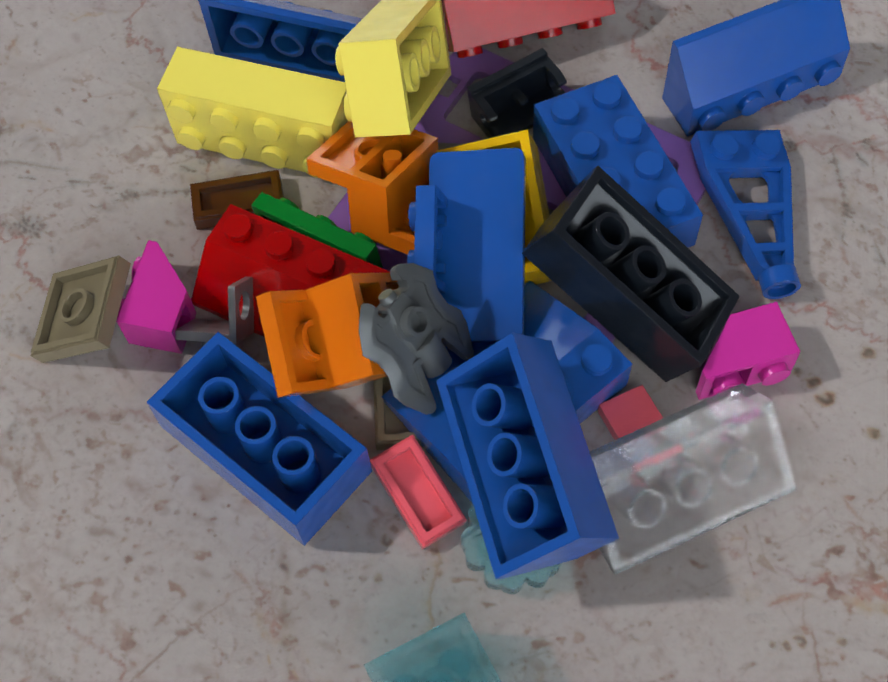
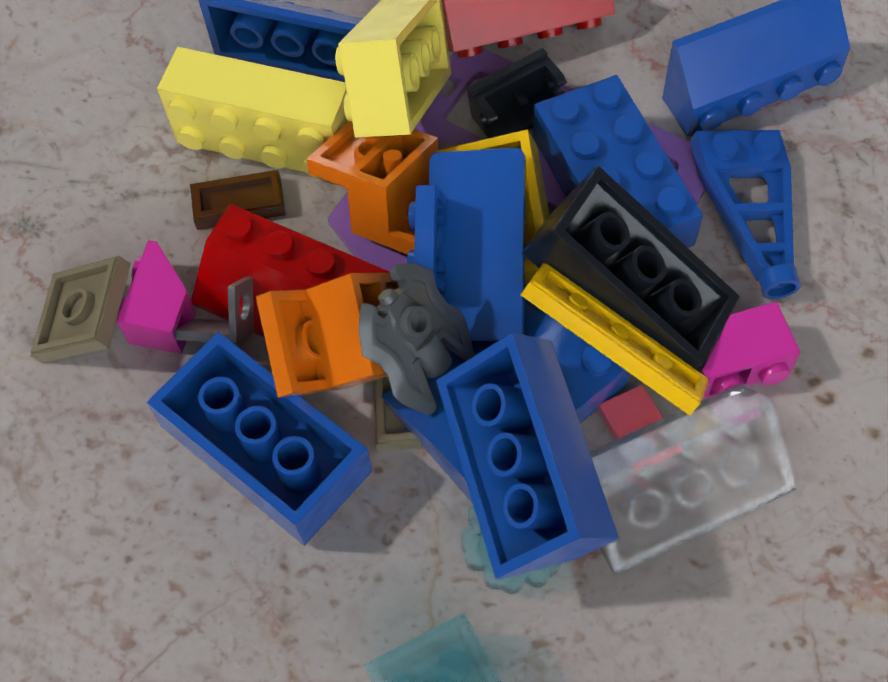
(319, 228): green plate -> none
(417, 491): coral tile -> none
(616, 338): none -> yellow tile

